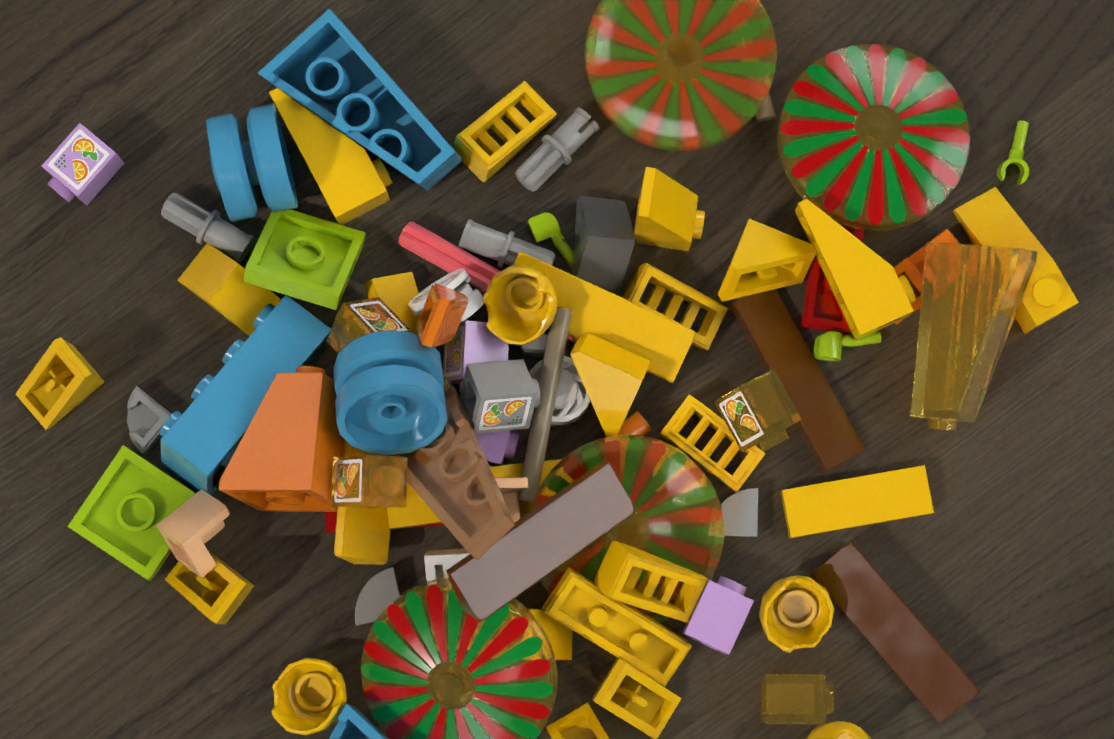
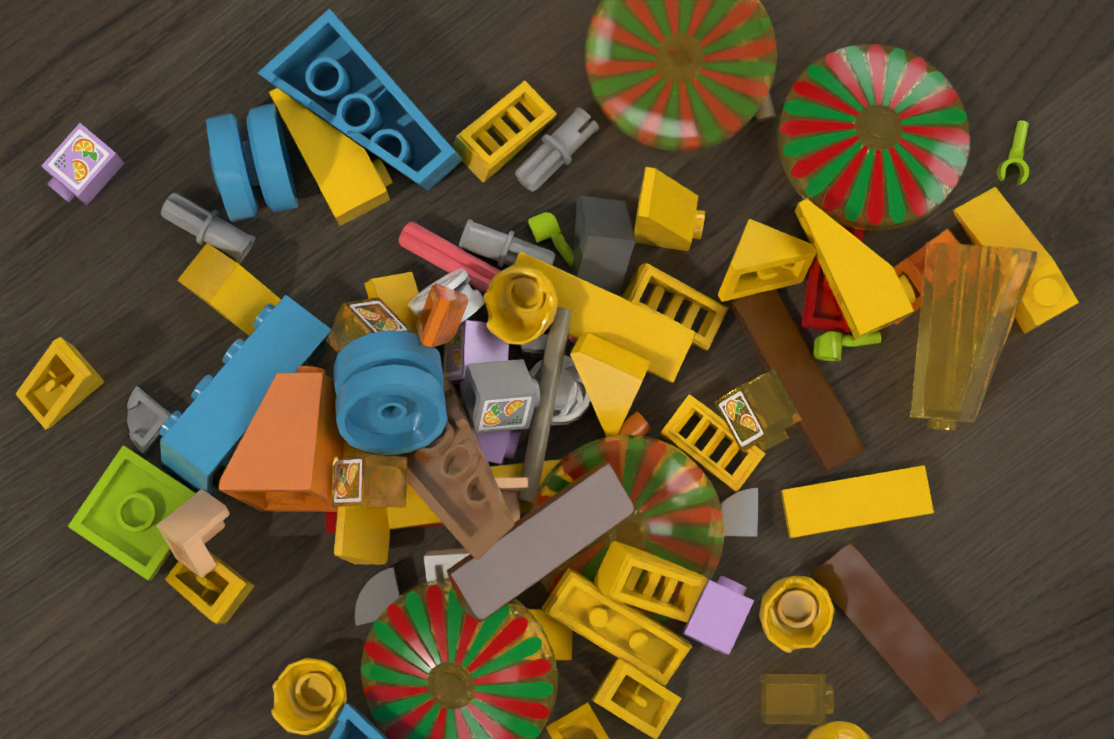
(304, 257): lime plate -> none

